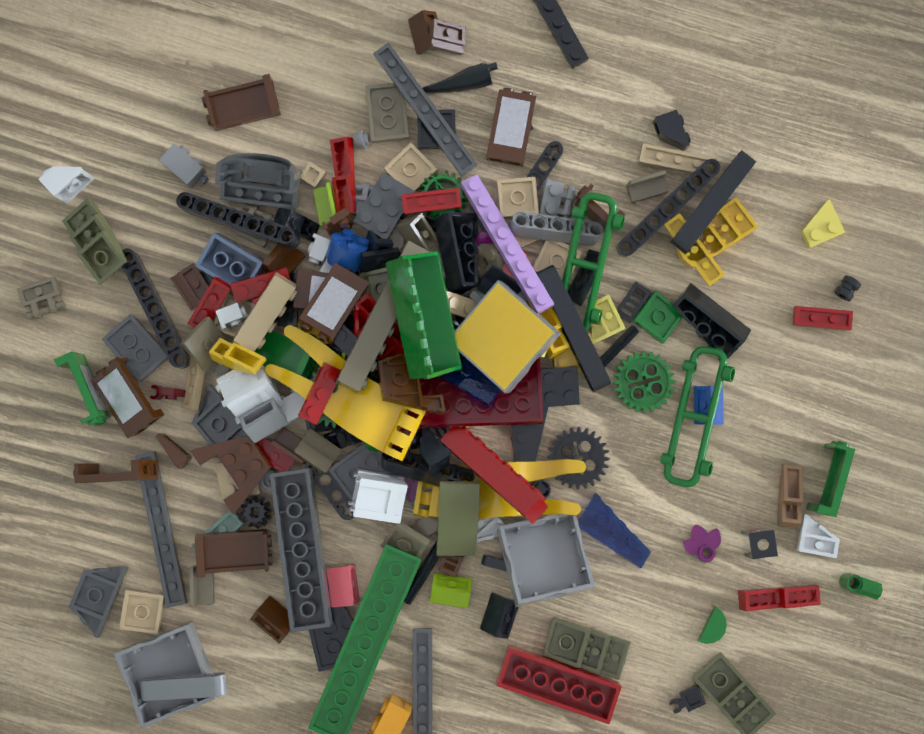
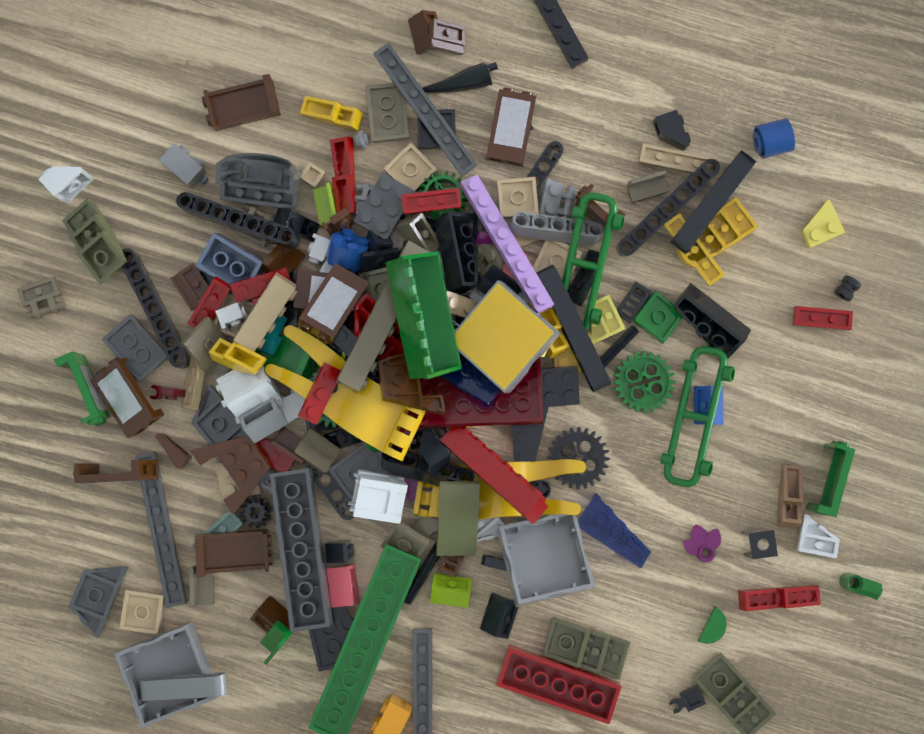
(273, 339): none -> teal slope
(275, 639): none -> green panel
(331, 113): none -> yellow slope
(339, 551): none -> black slope
(774, 138): none -> blue piece

